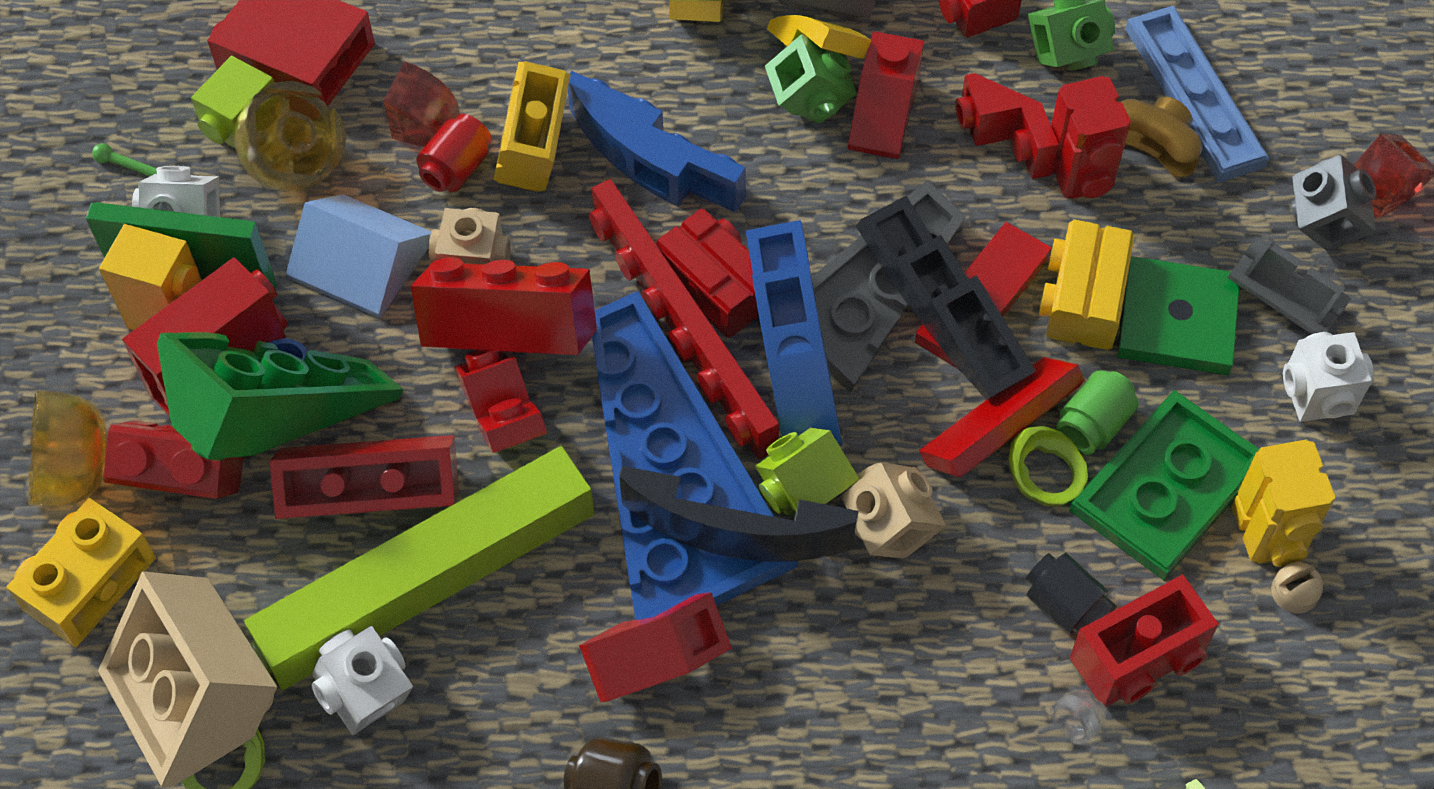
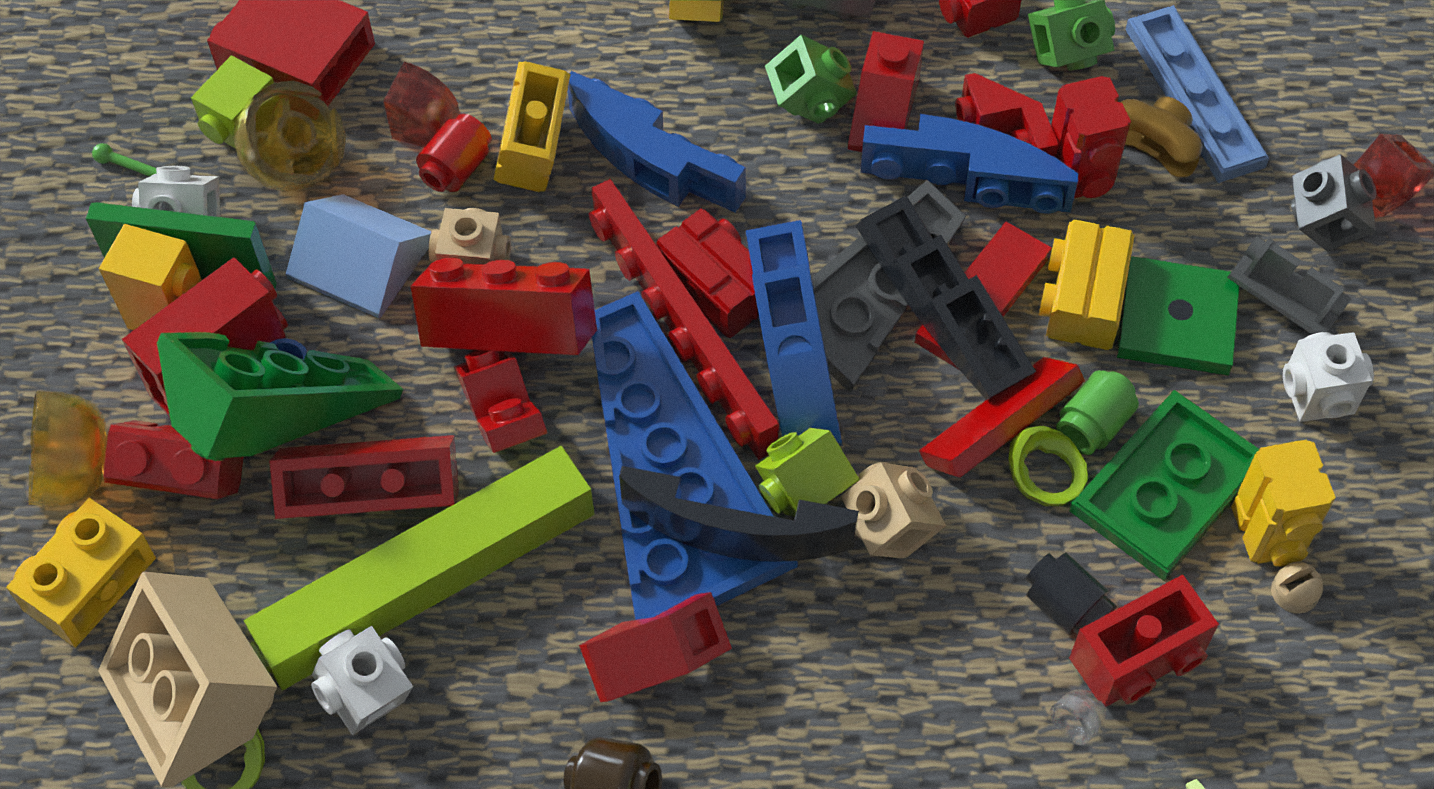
(824, 34): yellow slope -> none
(990, 163): none -> blue slope

